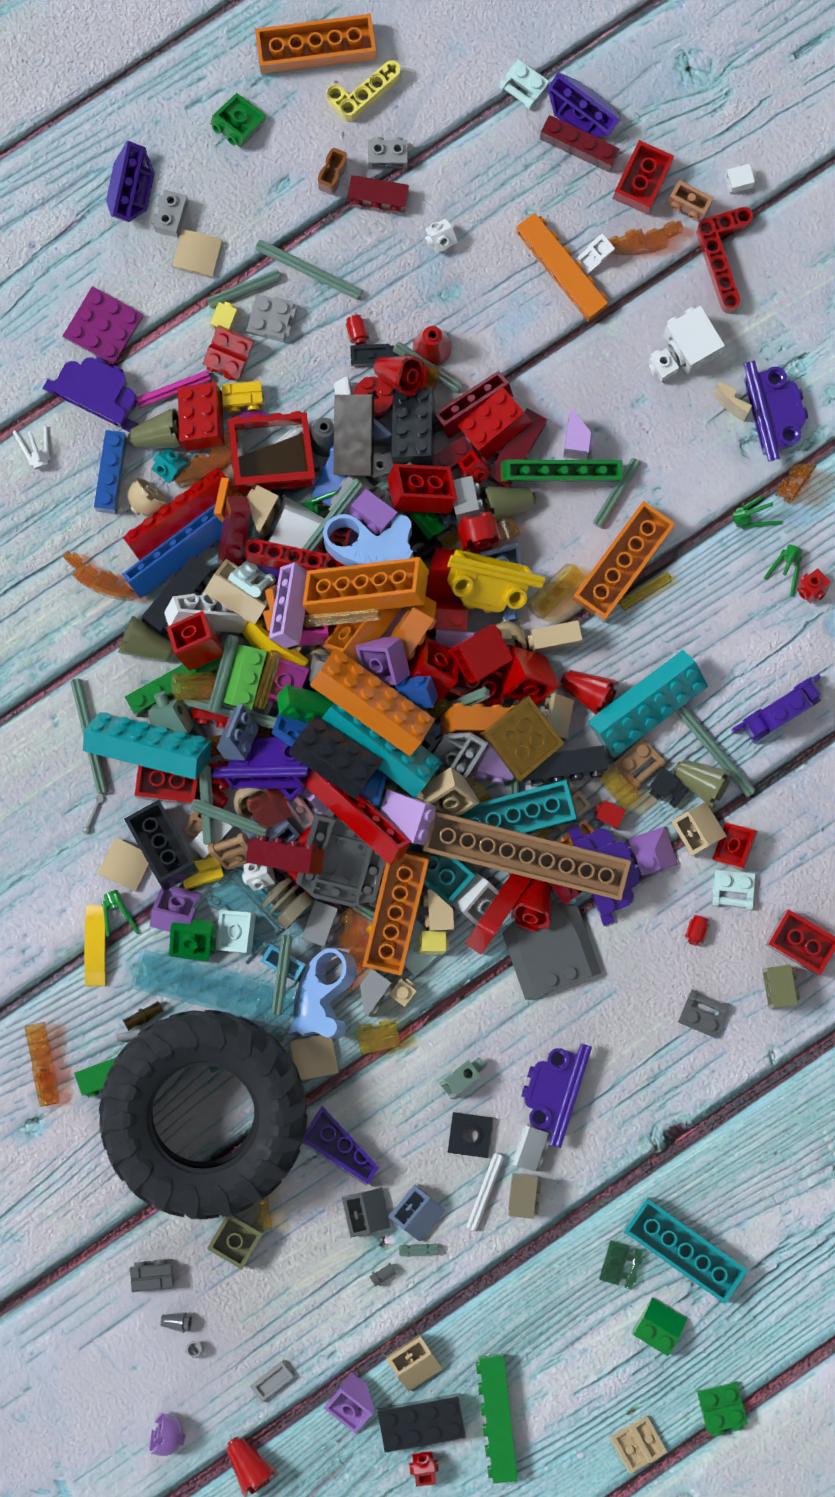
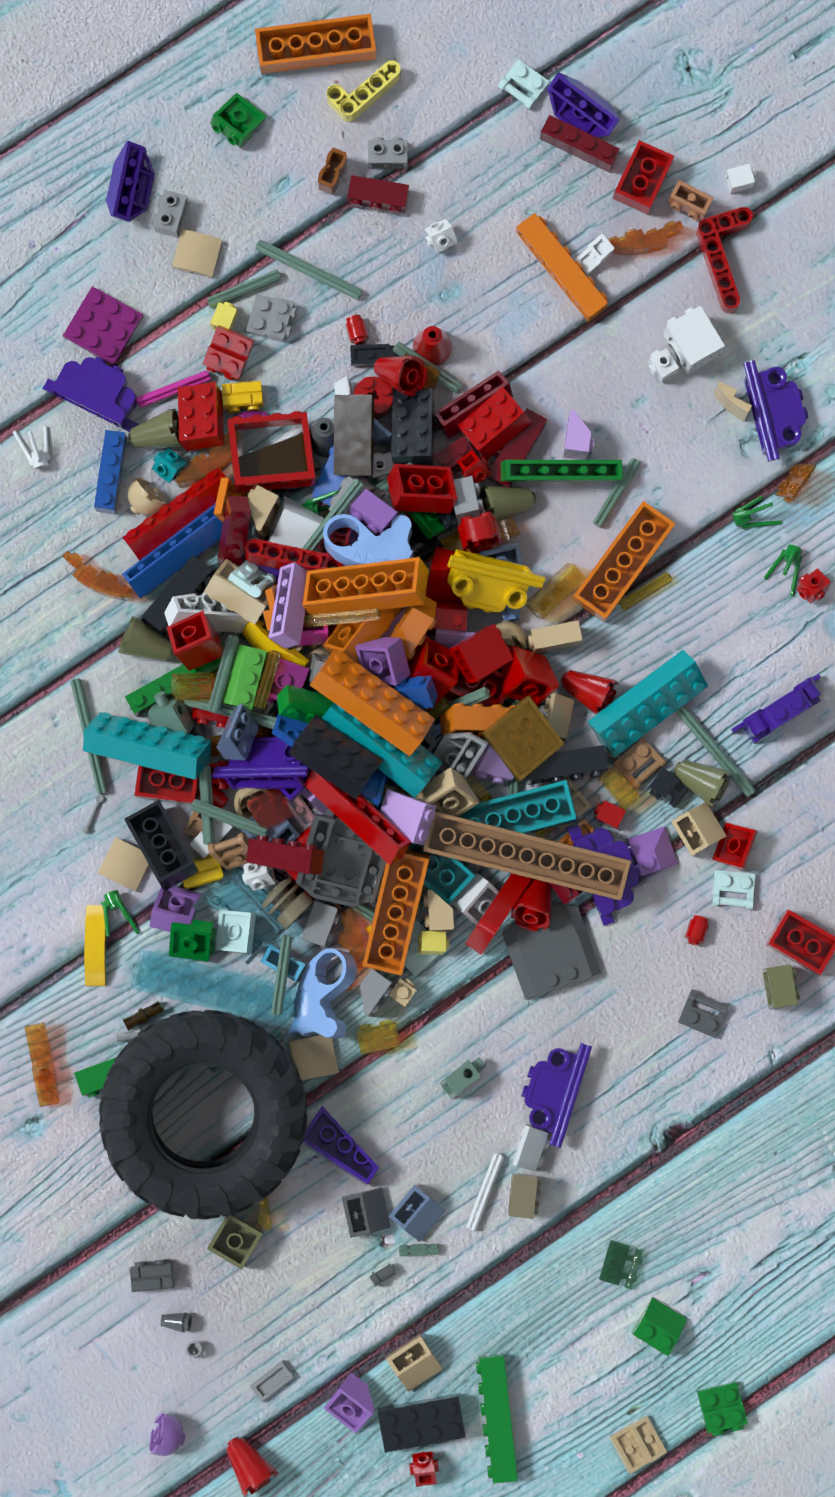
(463, 1121): black piece -> none
(684, 1250): teal brick -> none

